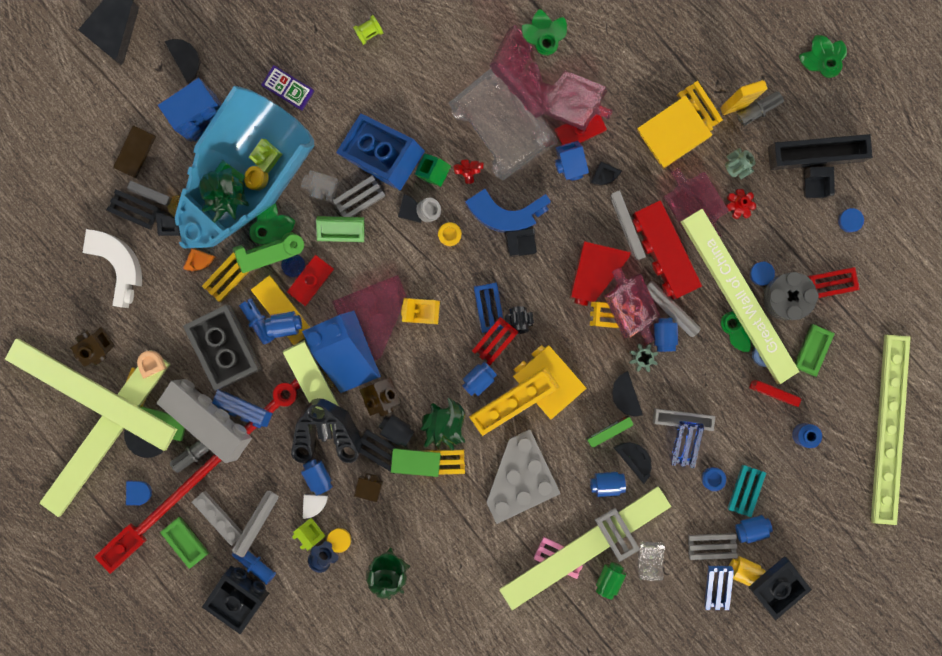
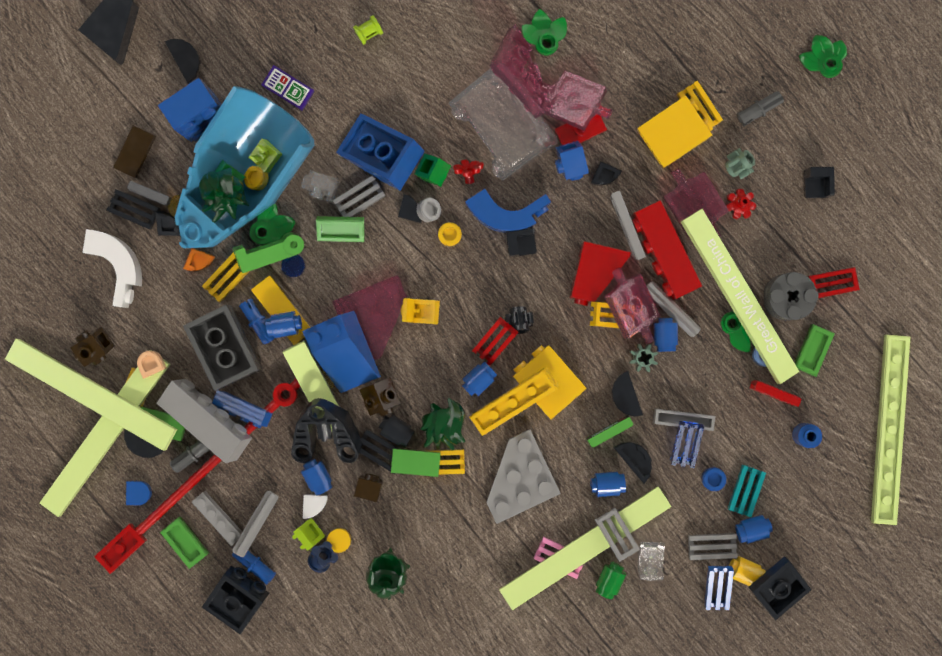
(310, 280): red plate -> none
(484, 329): blue tile -> none
(743, 97): yellow tile -> none
(762, 273): blue tile -> none
(820, 152): black brick -> none
(851, 220): blue tile -> none

